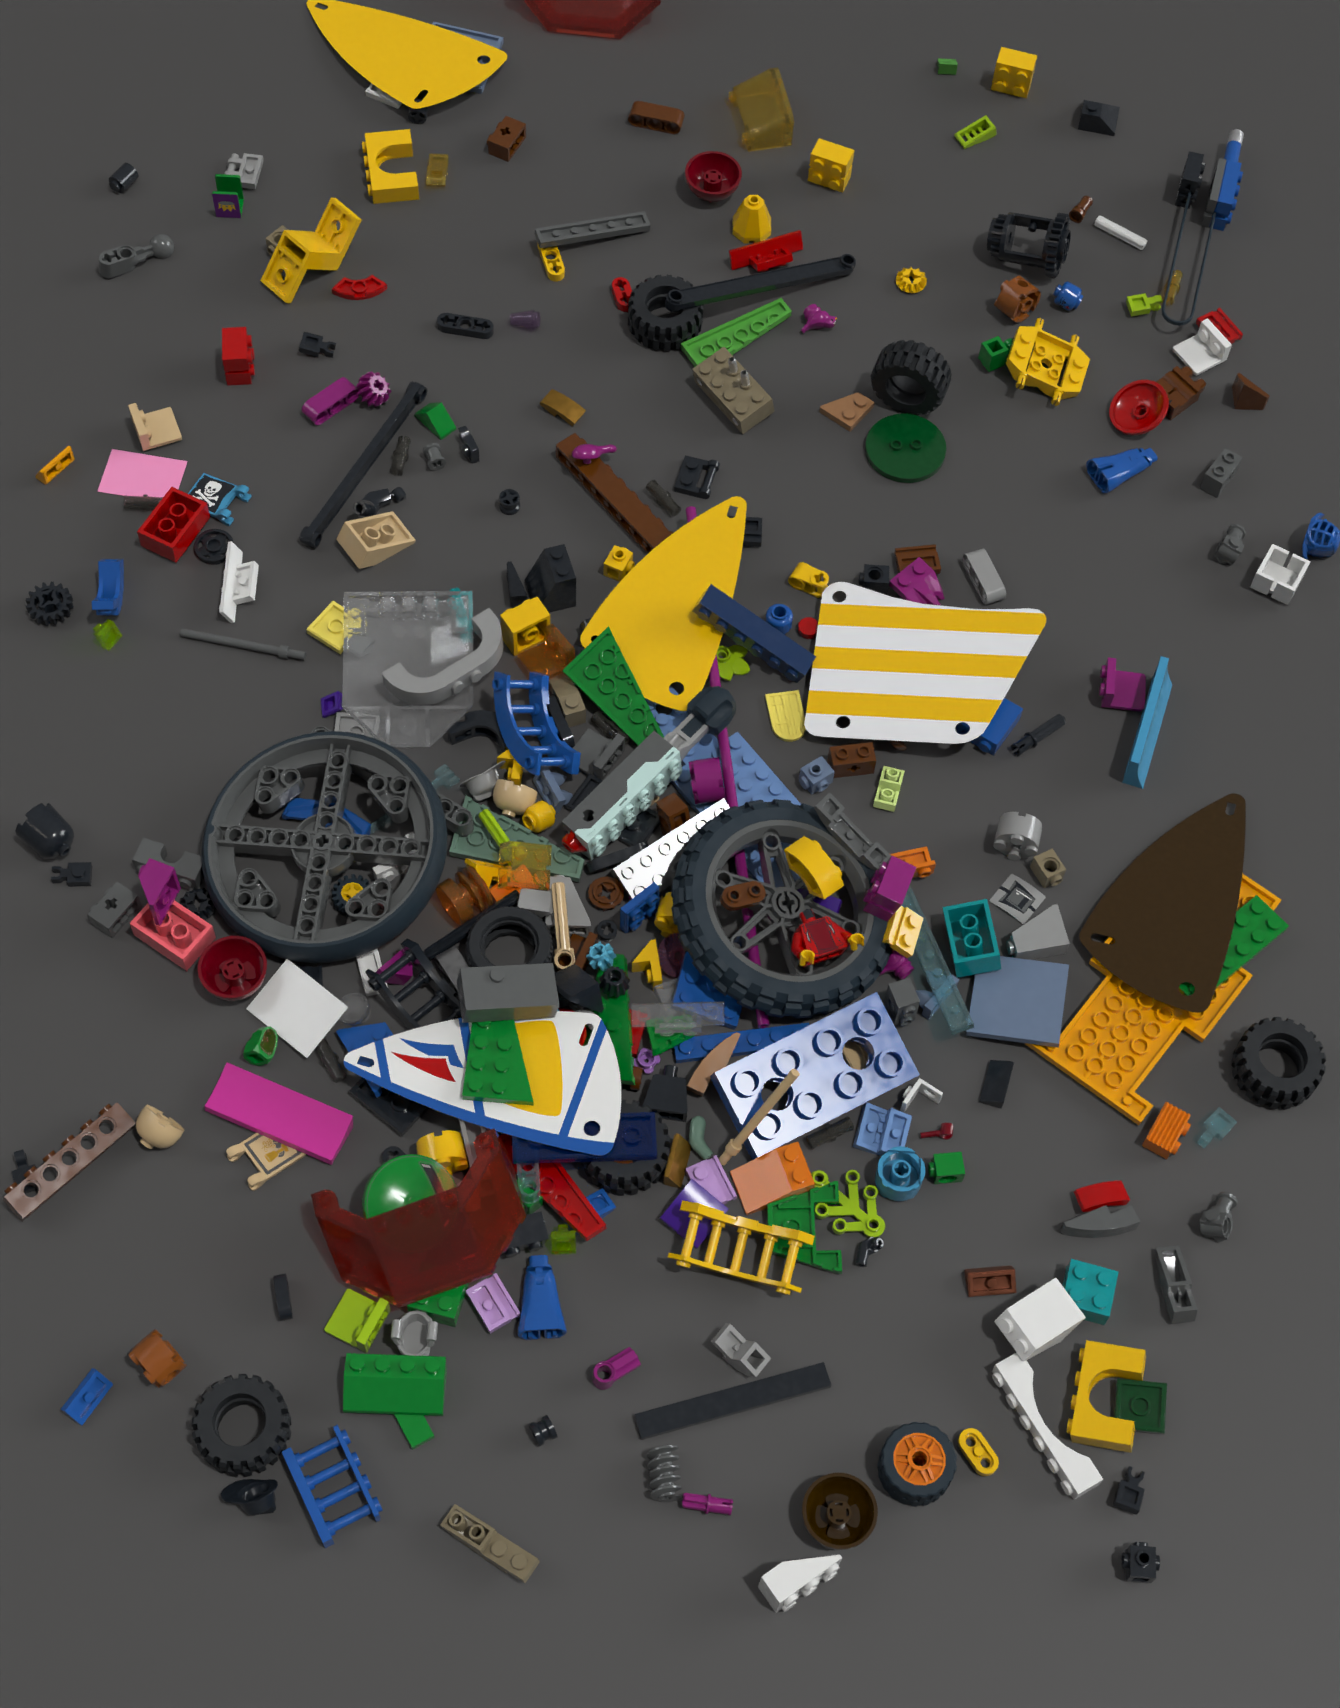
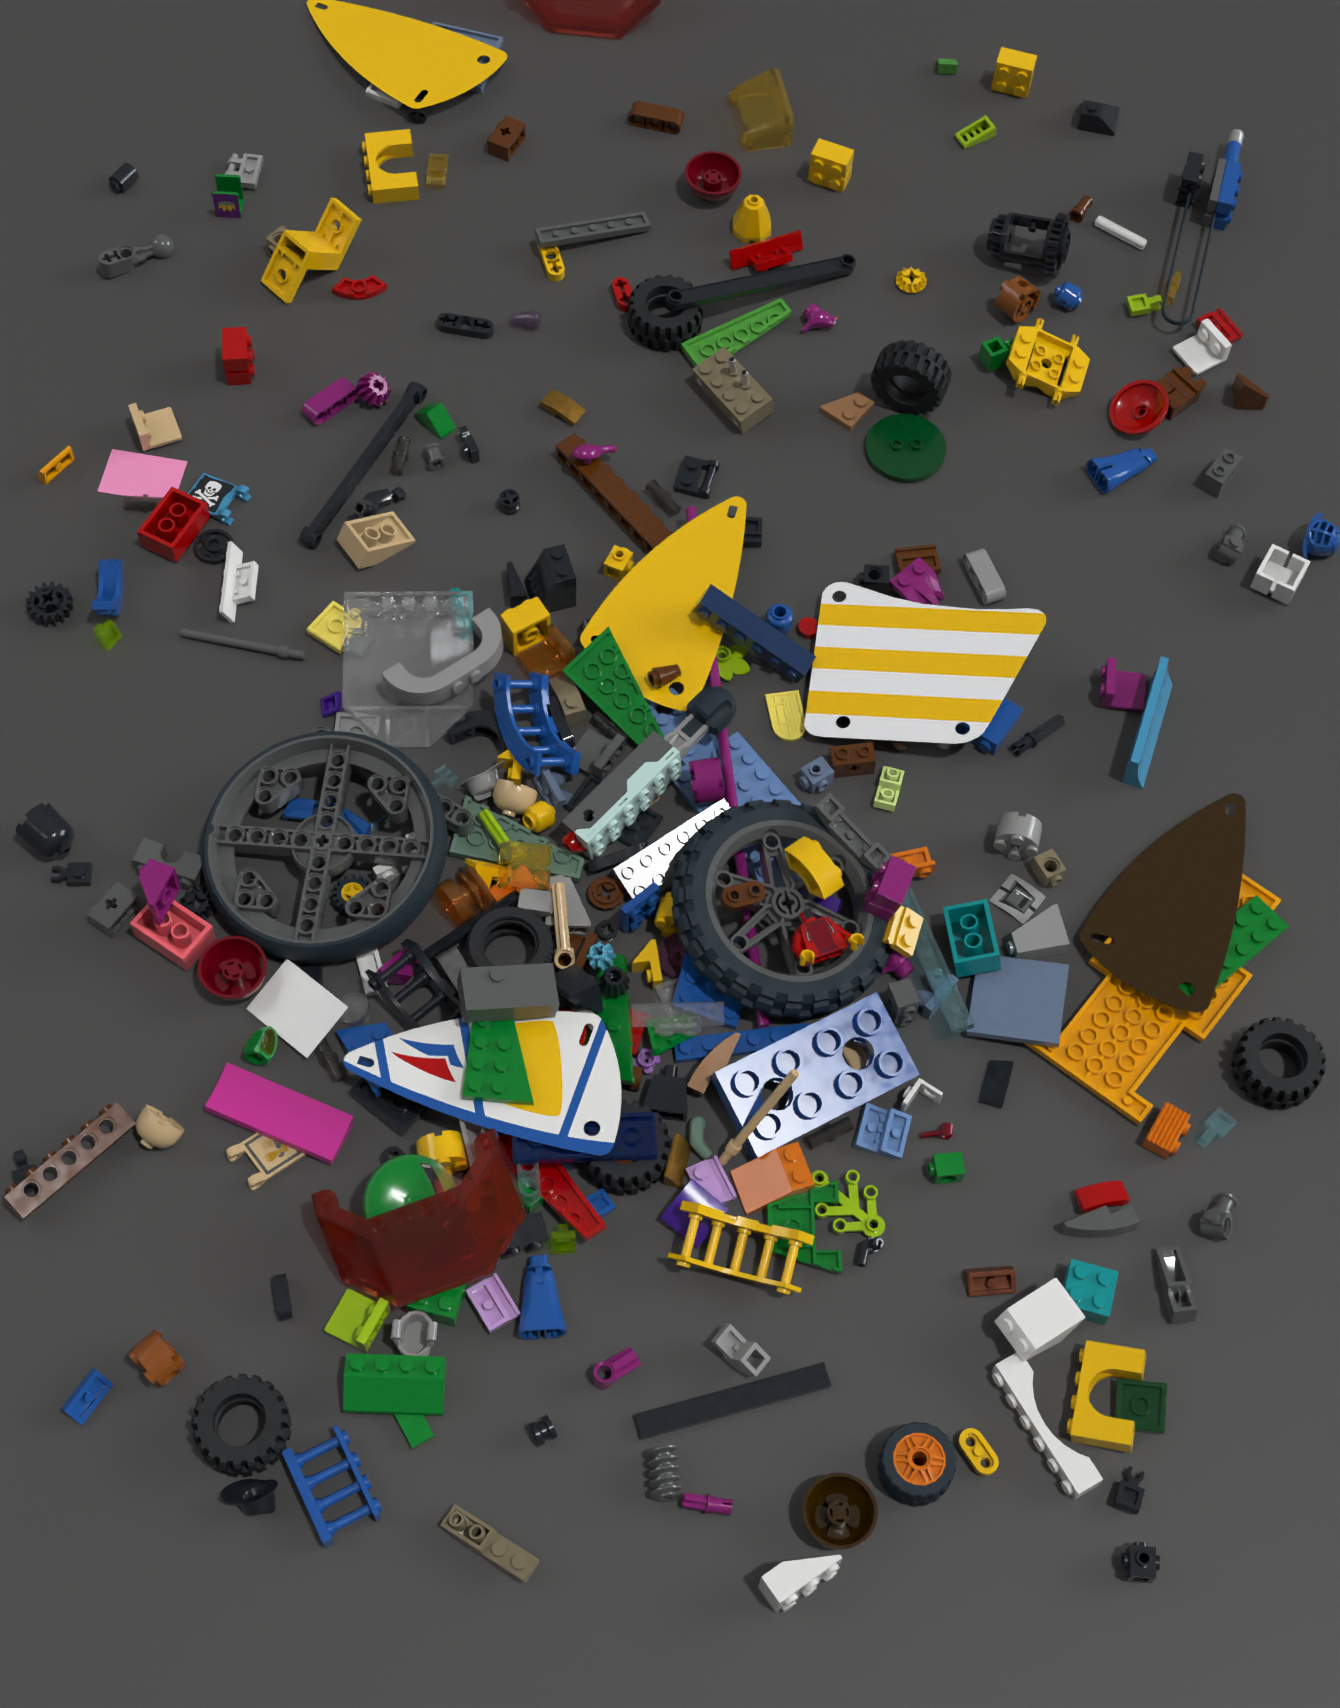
(313, 345): black plate -> none
(663, 675): none -> reddish brown cone
(672, 813): reddish brown brick -> none
(808, 578): yellow piece -> none
(899, 1186): dark azure brick -> none

